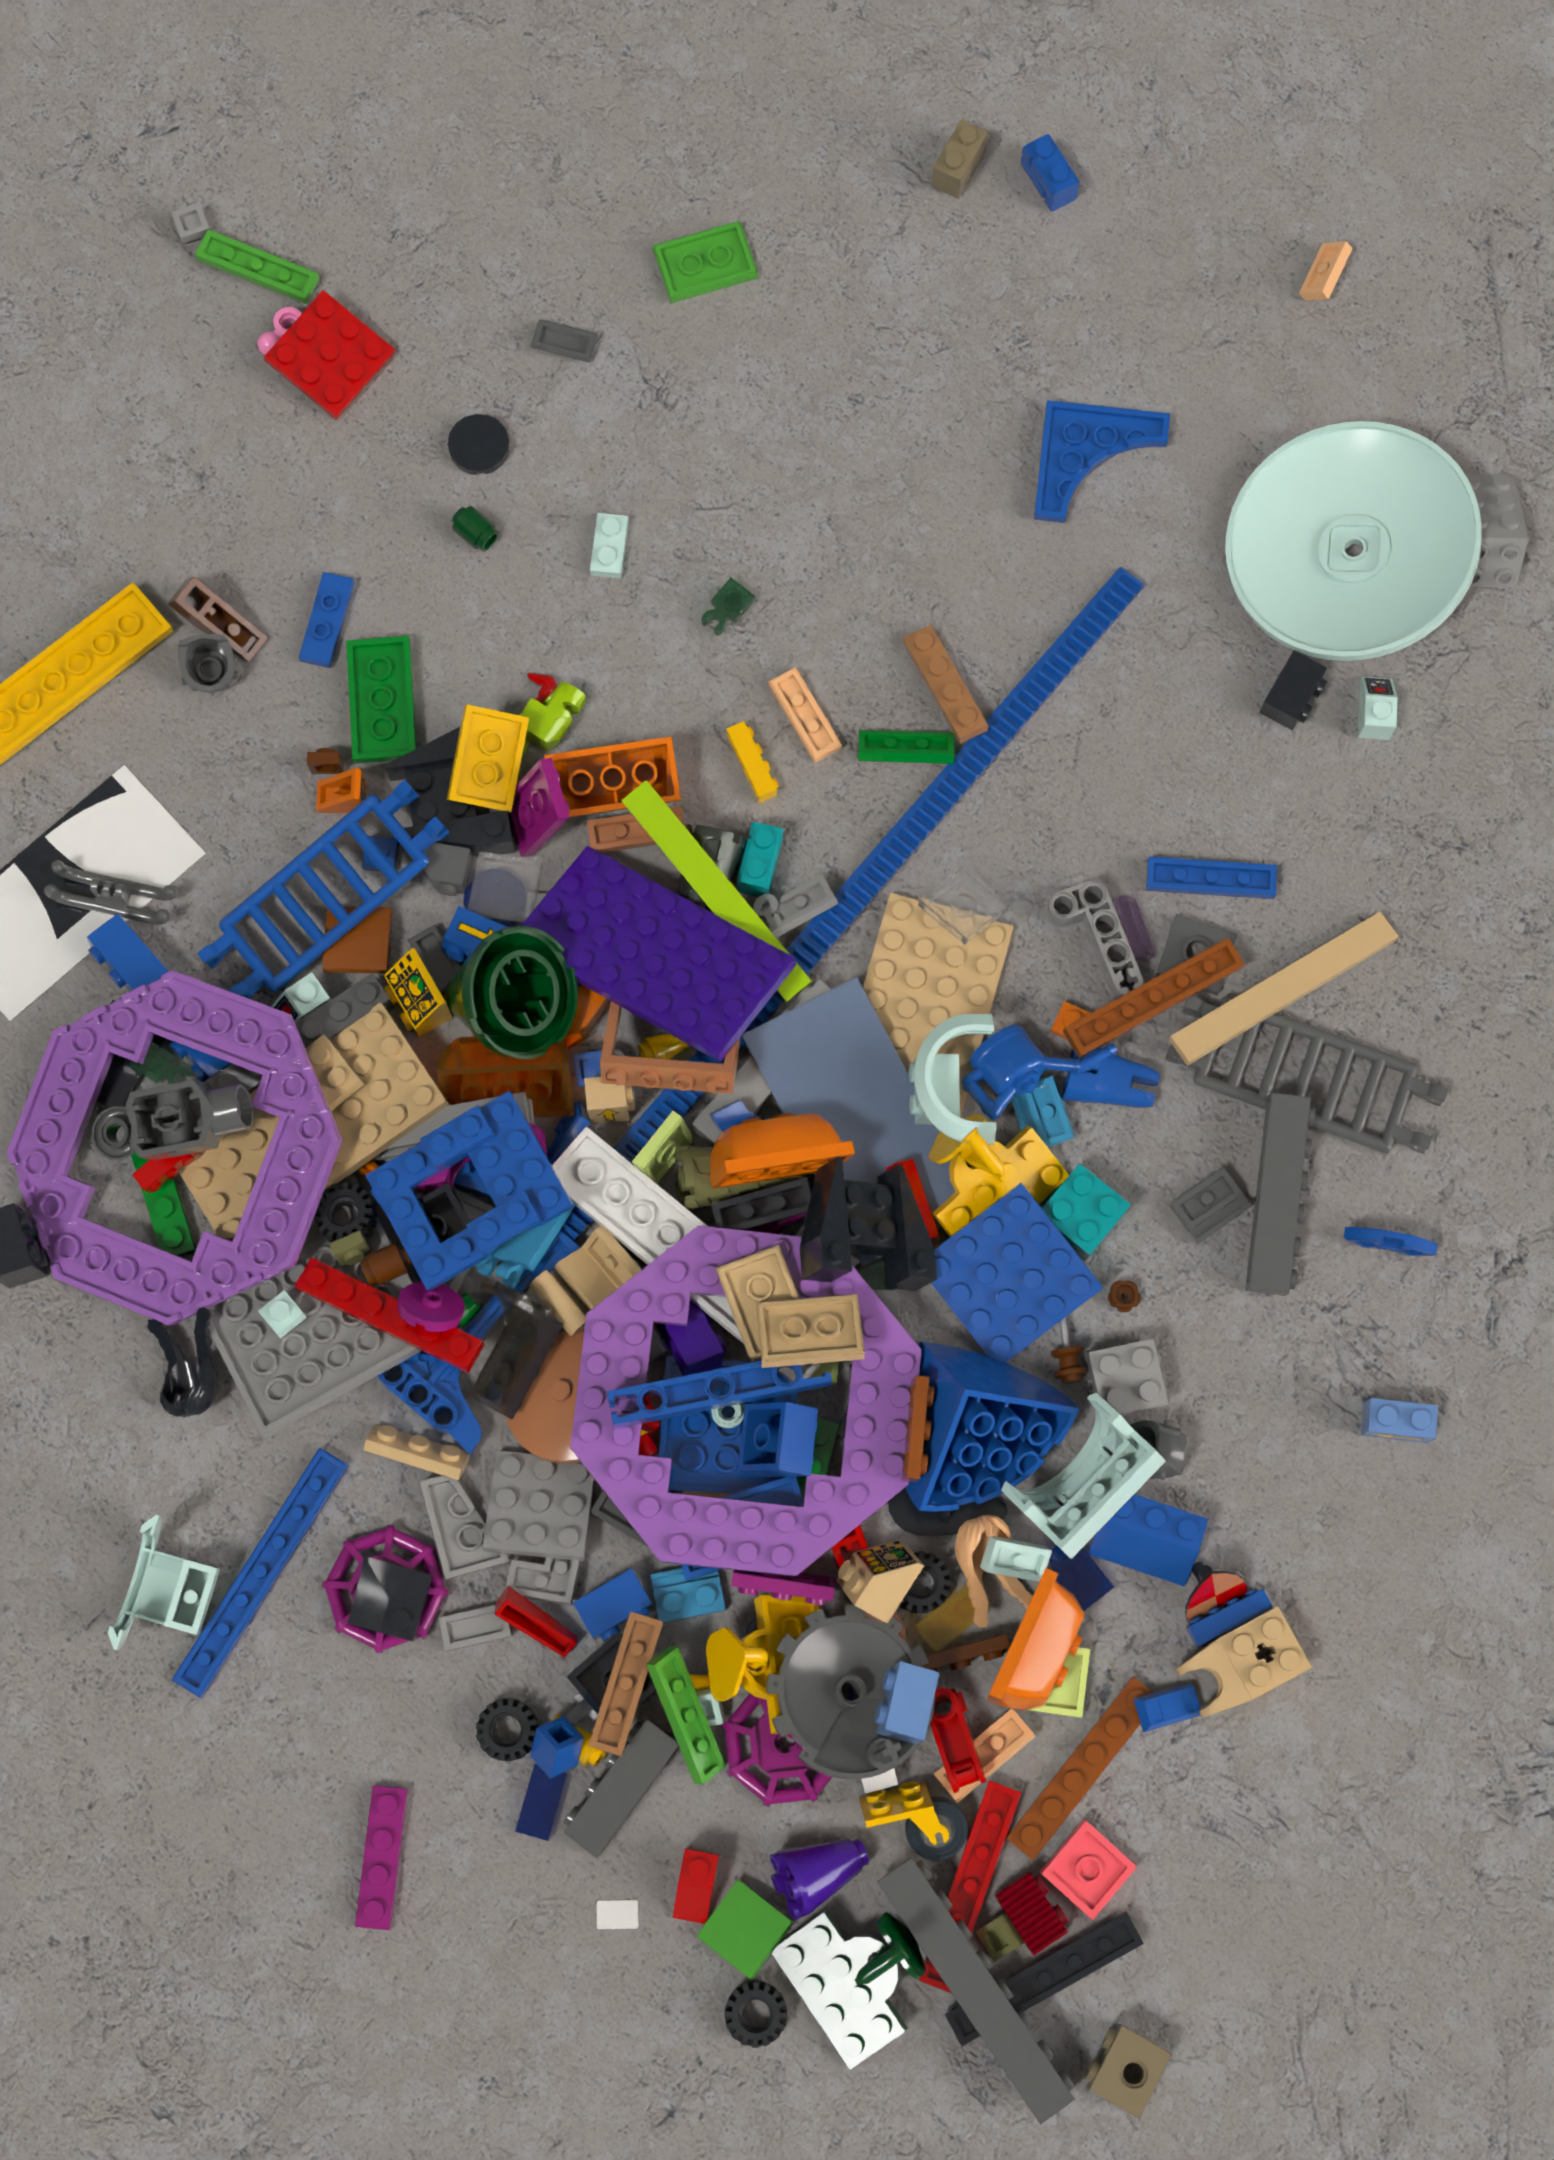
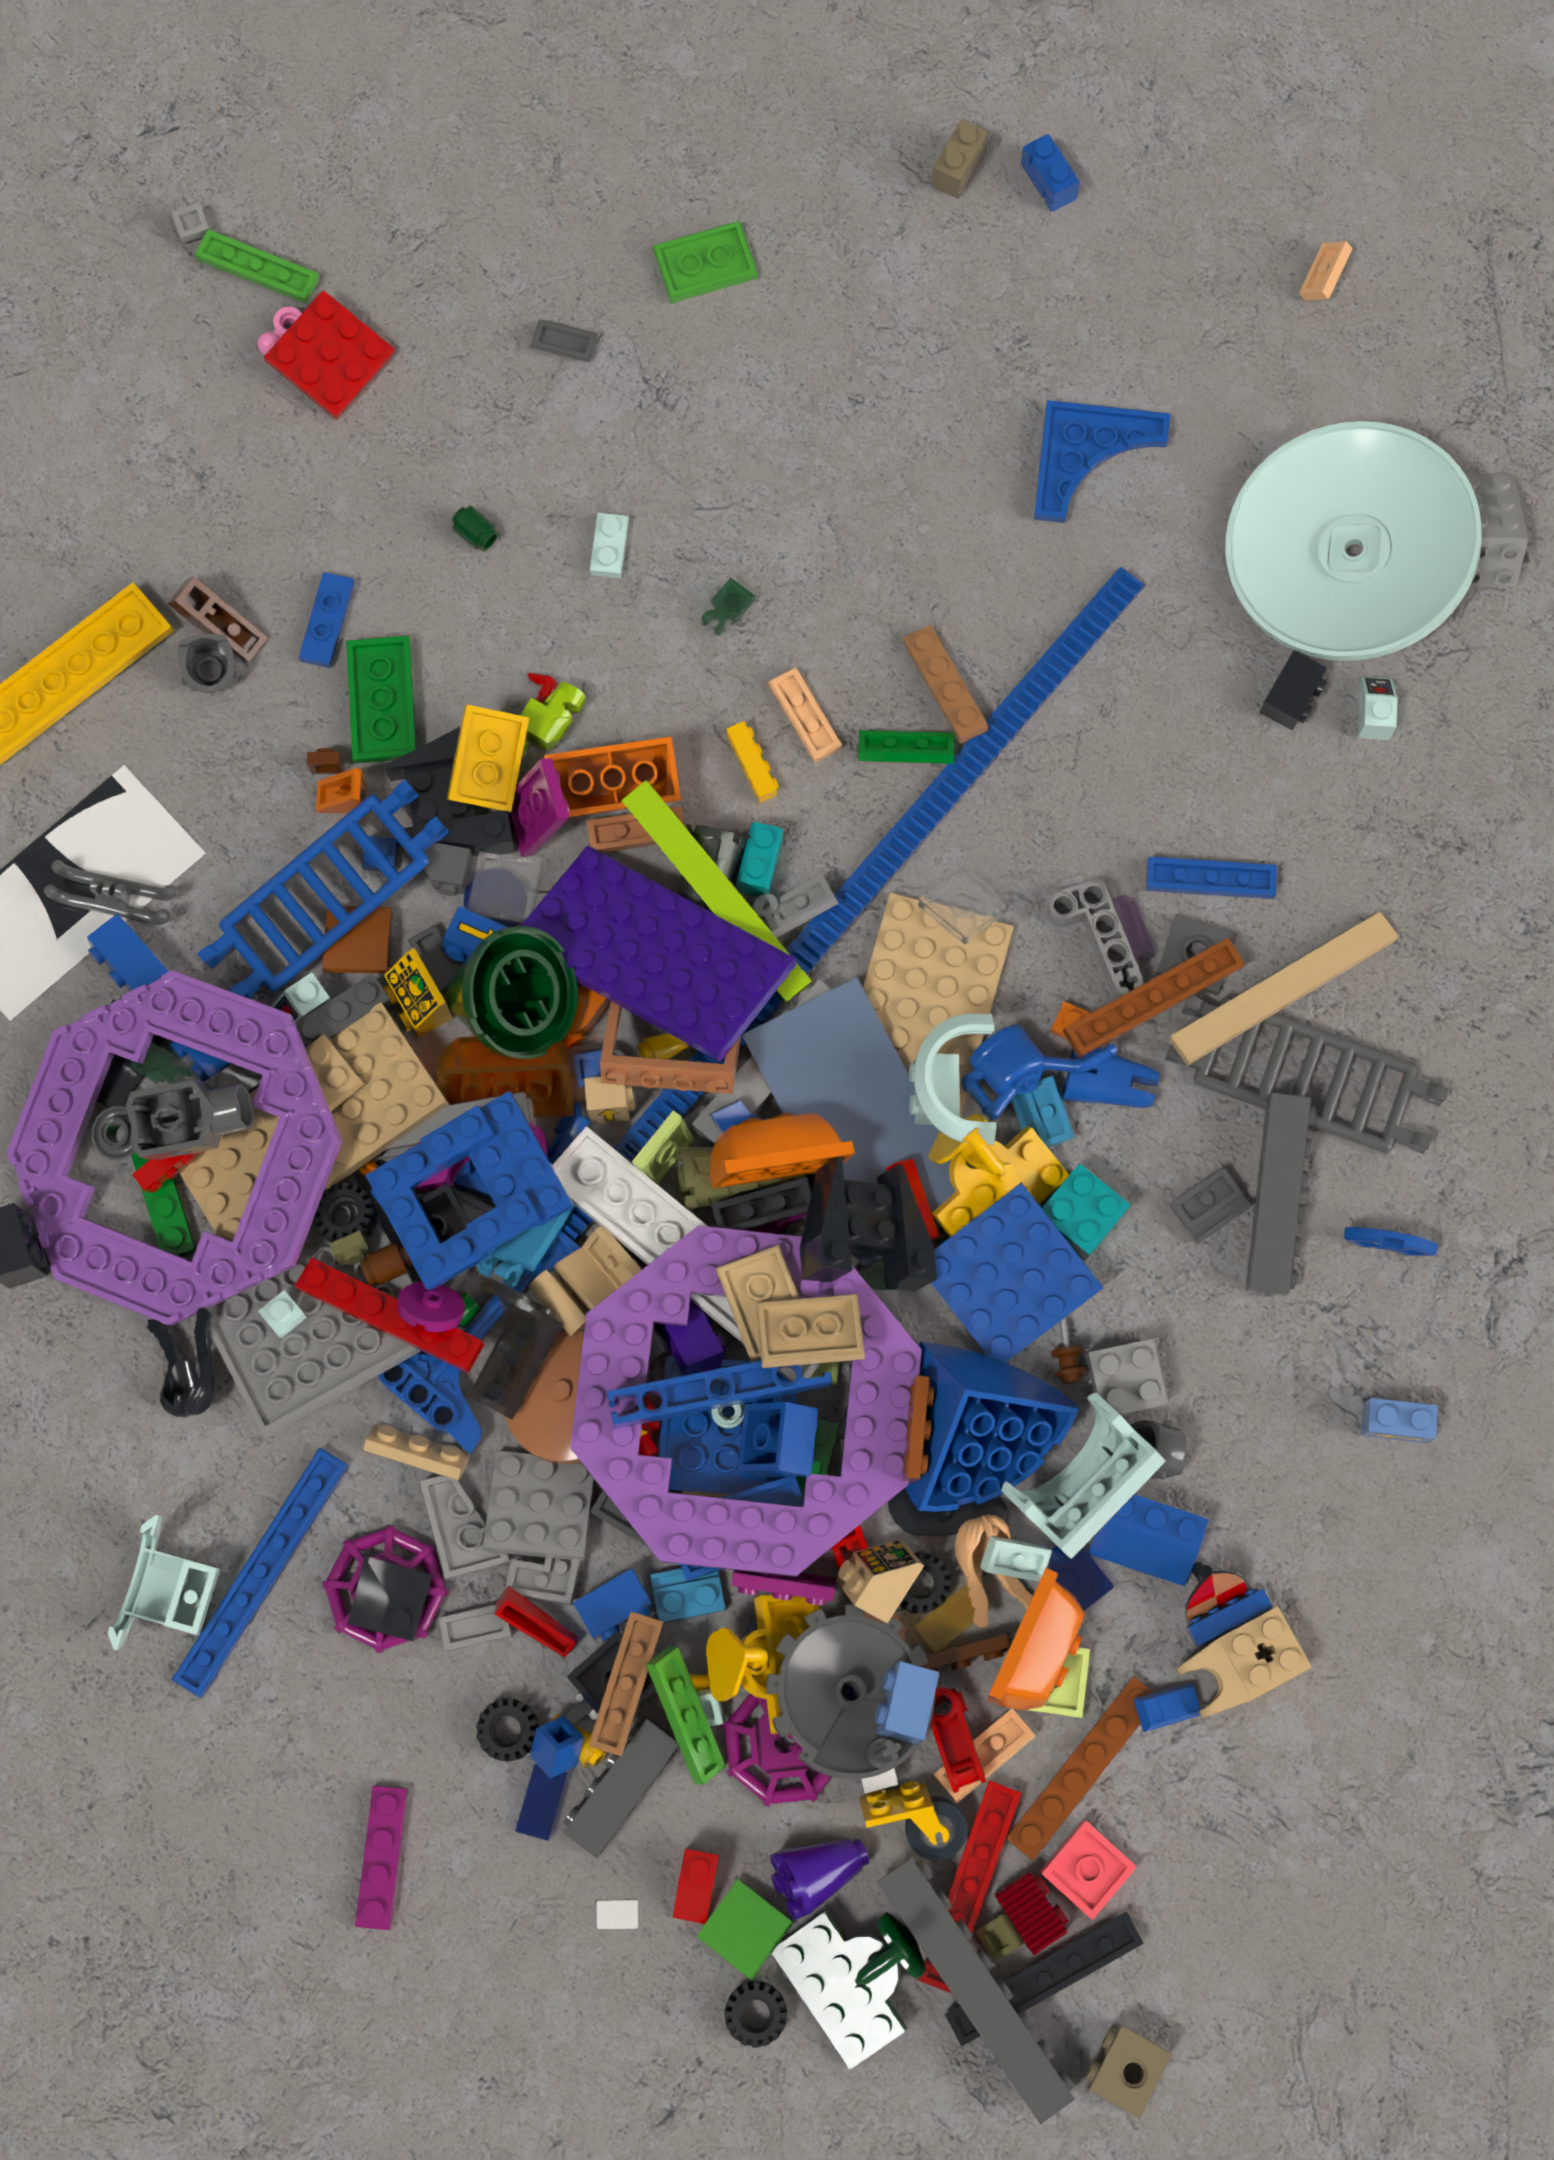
(478, 444): black tile -> none
(1127, 1287): reddish brown plate -> none

